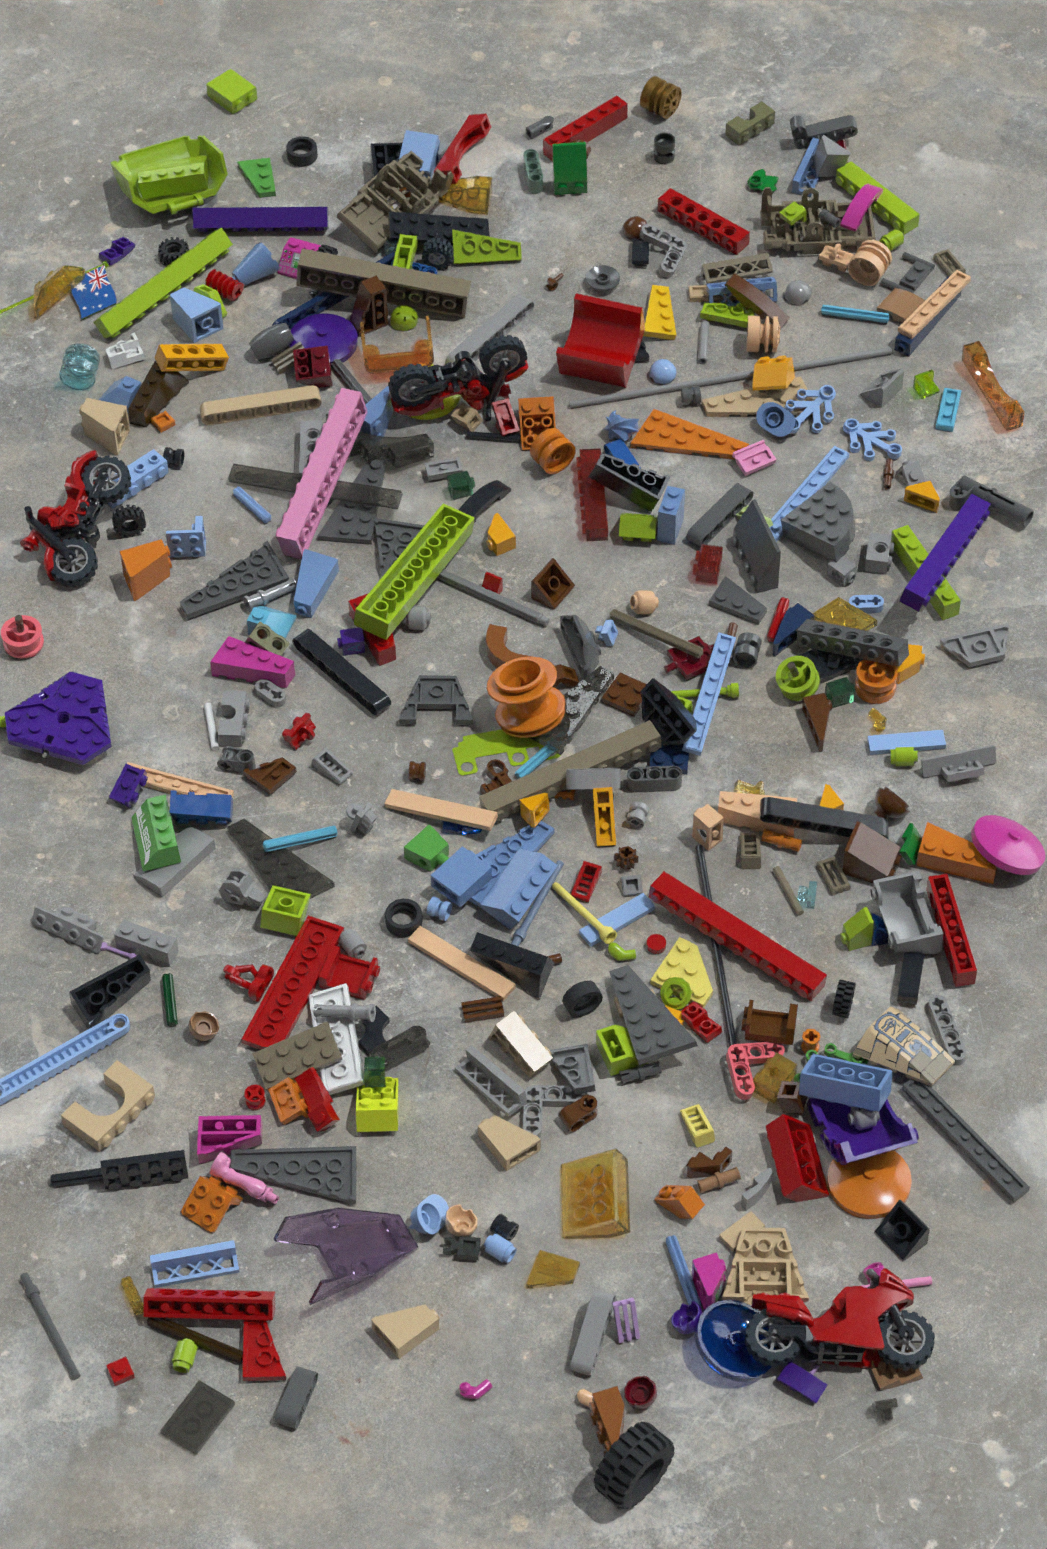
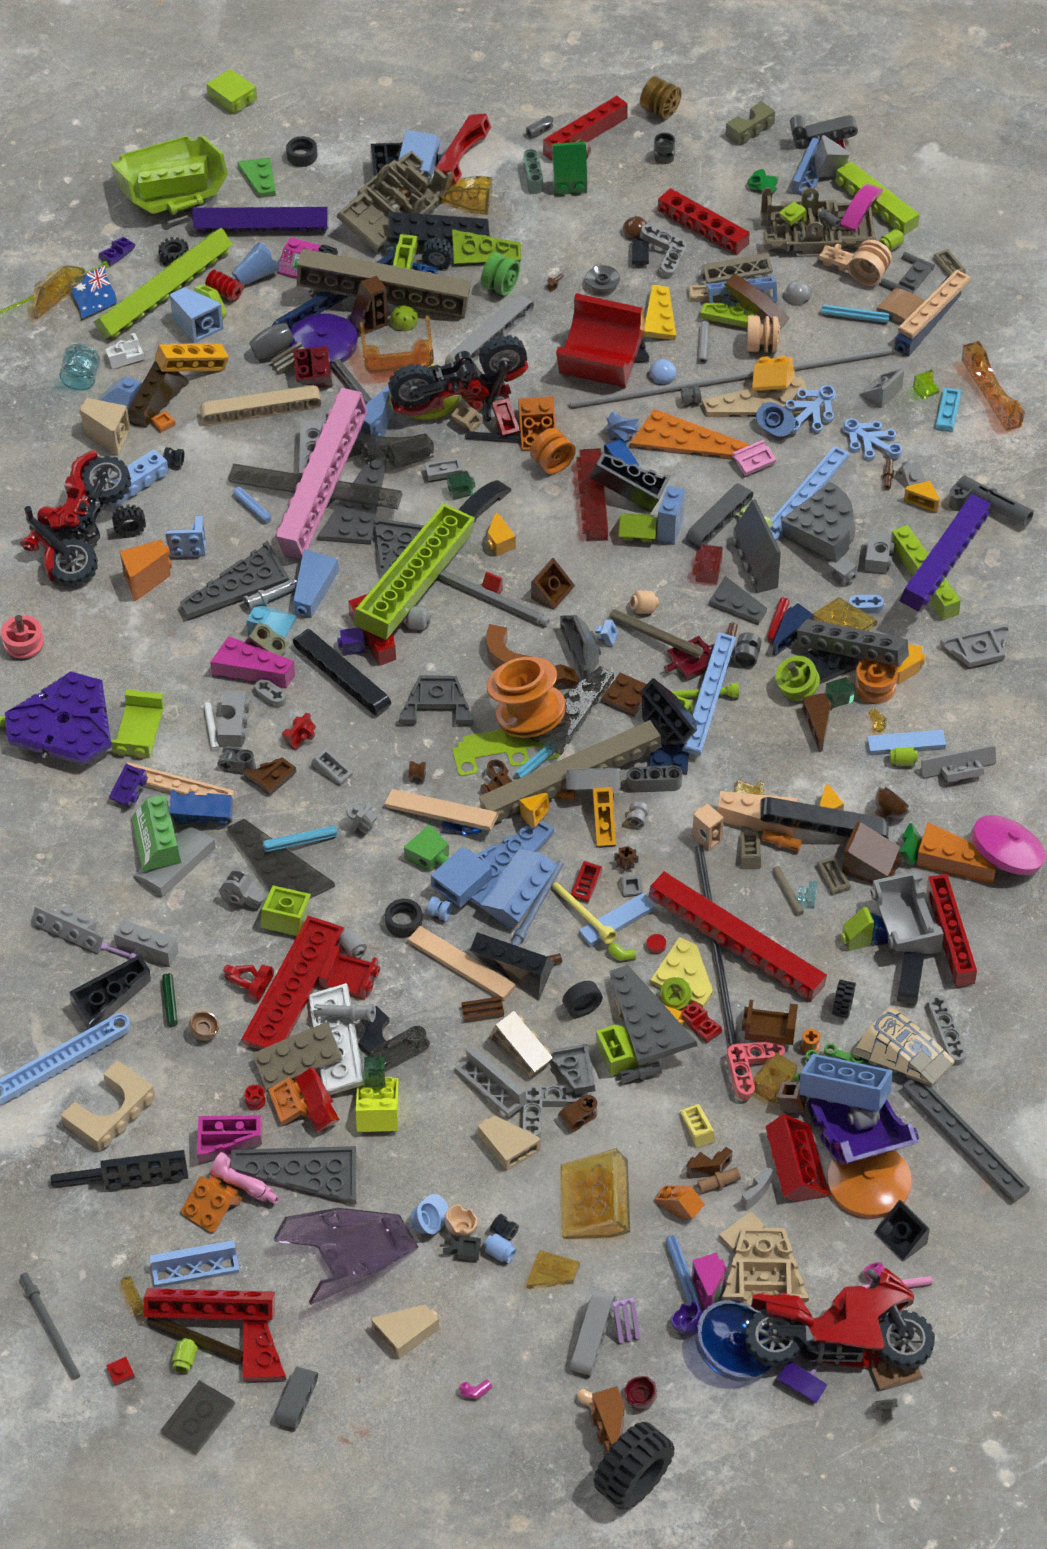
(139, 724): none -> lime panel
(500, 273): none -> bright green wheel

